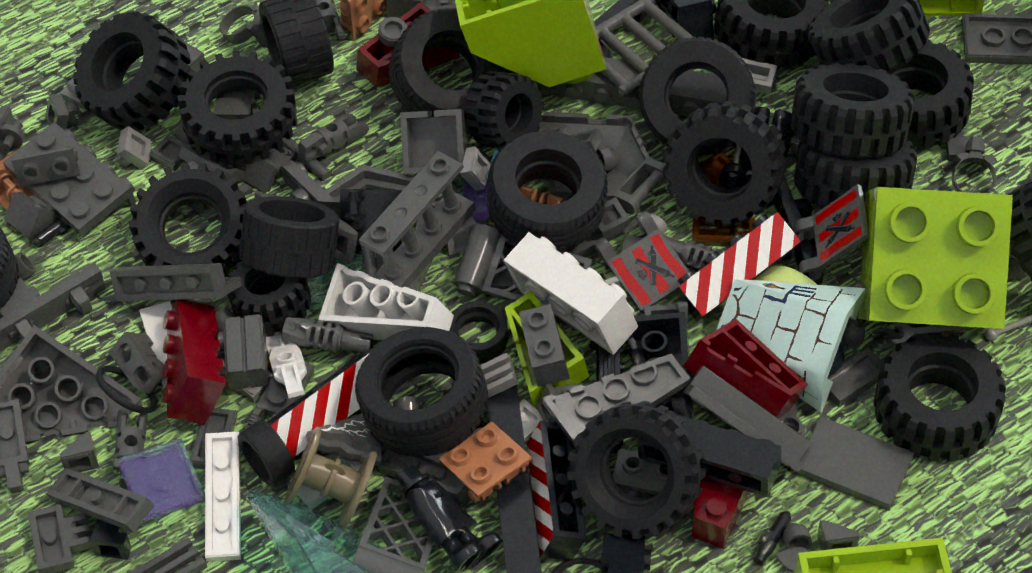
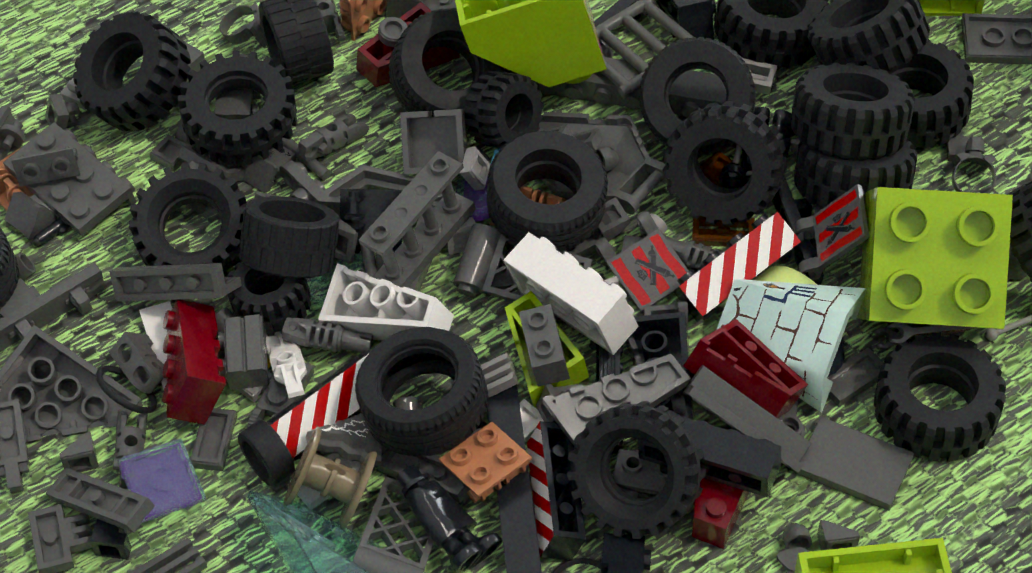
(133, 148): light grey tile -> none
(222, 497): white tile -> none
(488, 313): black tyre -> none
(770, 537): piece -> none
(854, 331): dark grey hinge -> none

